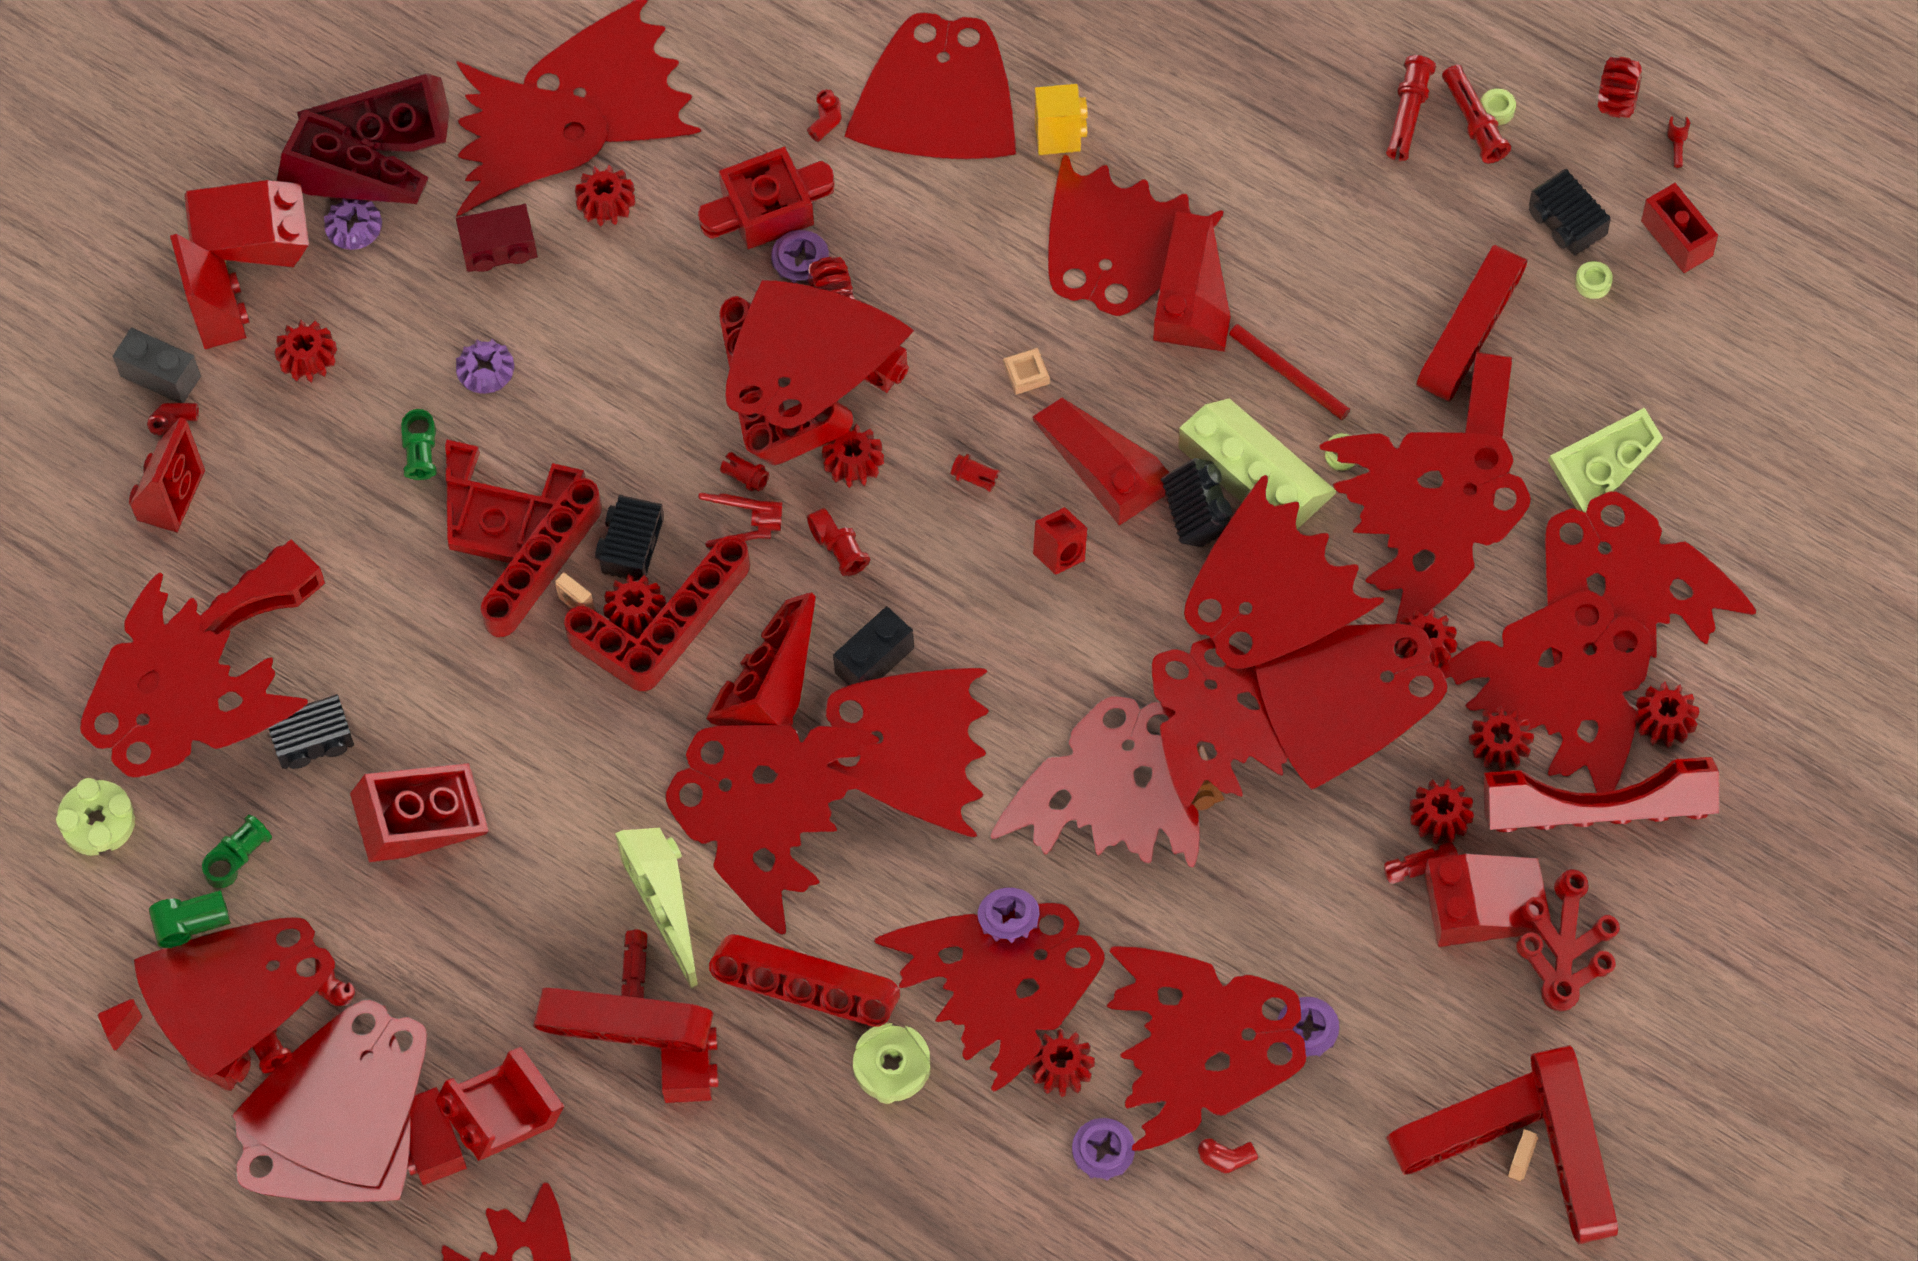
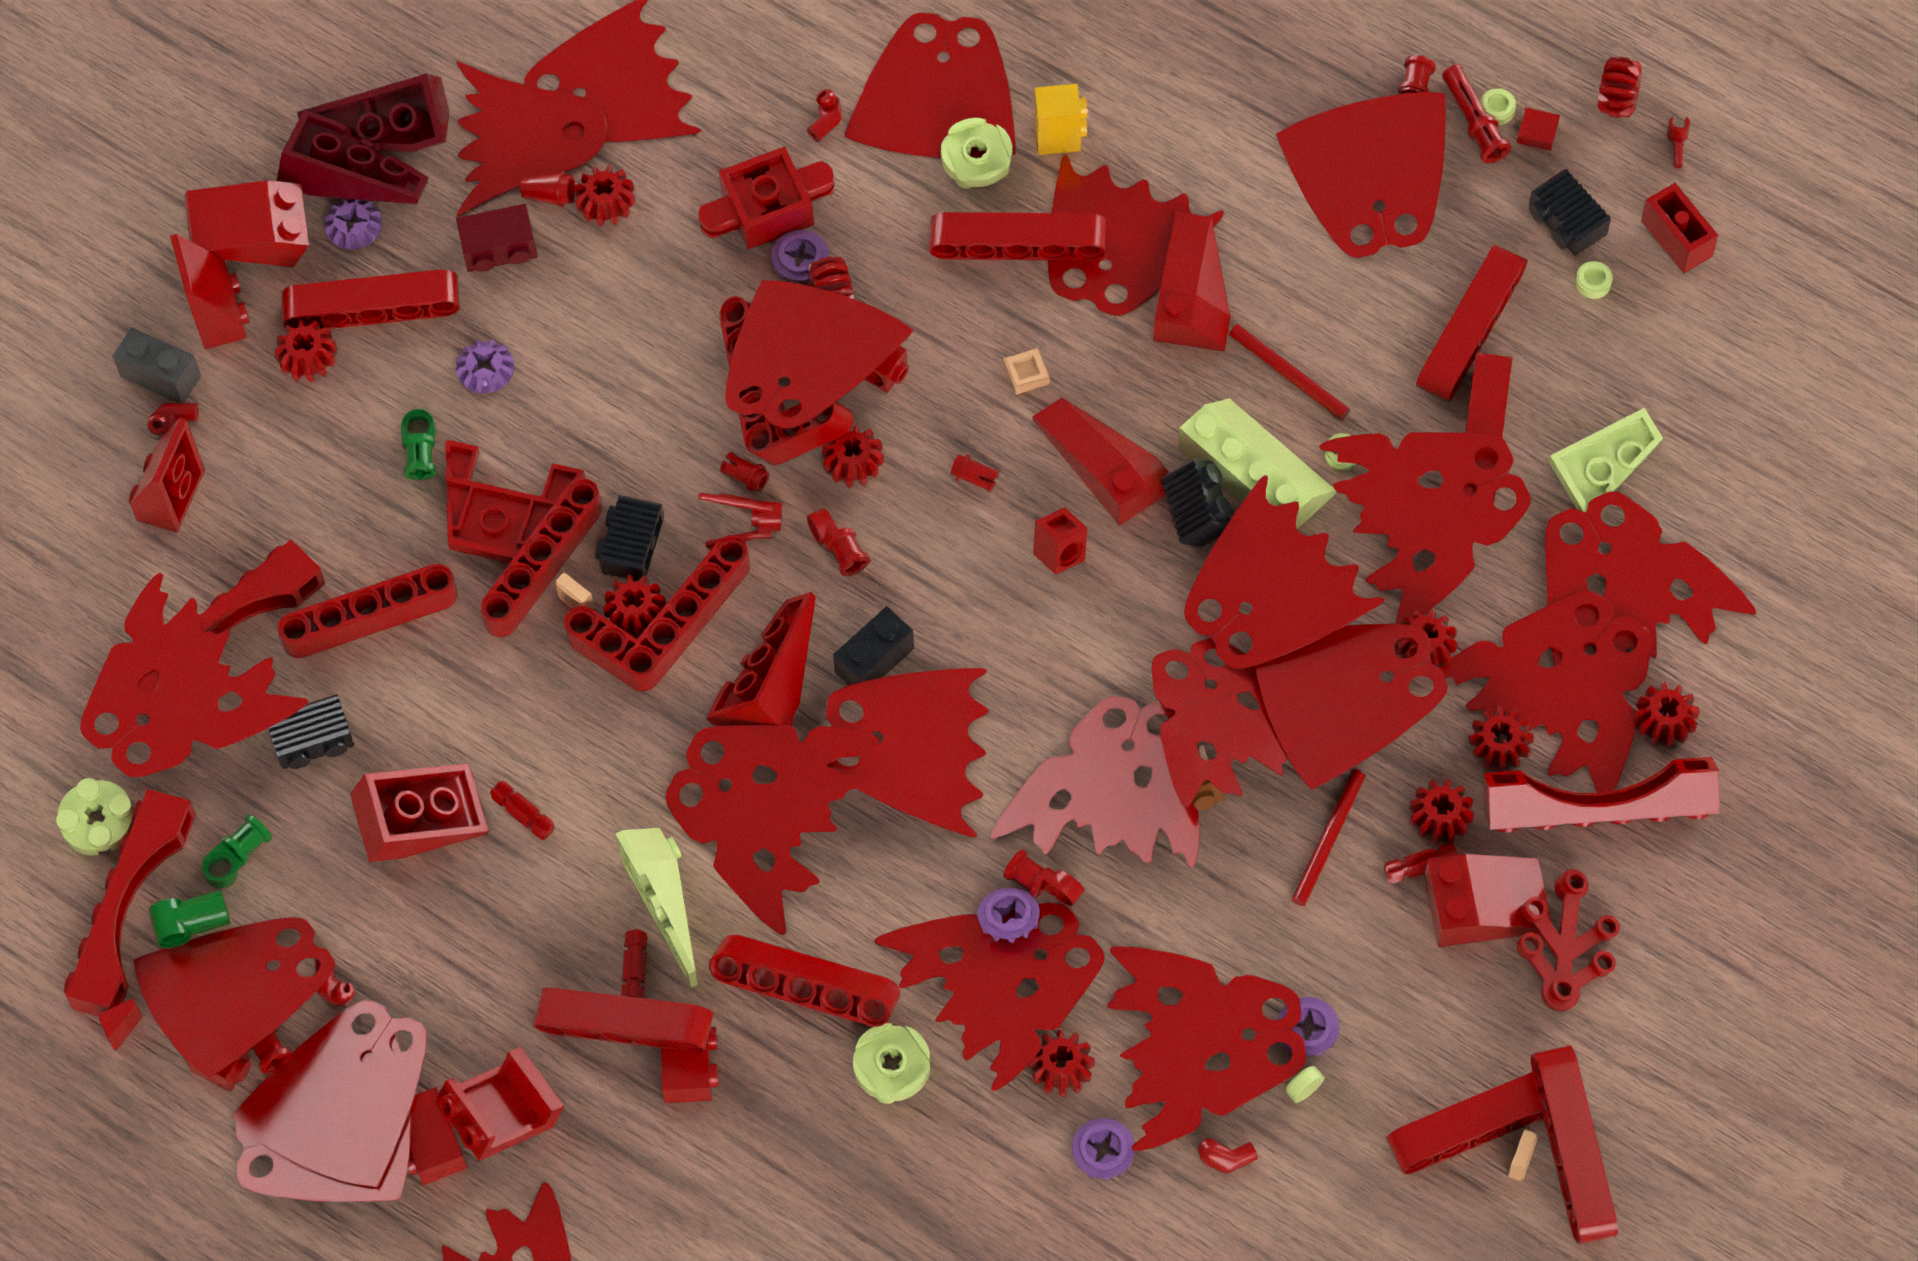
(157, 833): none -> red arch
(349, 606): none -> red beam
(372, 299): none -> red beam
(522, 810): none -> red axle
(549, 188): none -> red cone
(971, 171): none -> yellowish green plate
(1017, 236): none -> red beam
(1038, 879): none -> red connector
(1304, 1084): none -> yellowish green tile
(1328, 837): none -> red bar
(1367, 154): none -> red piece
(1538, 128): none -> red tile

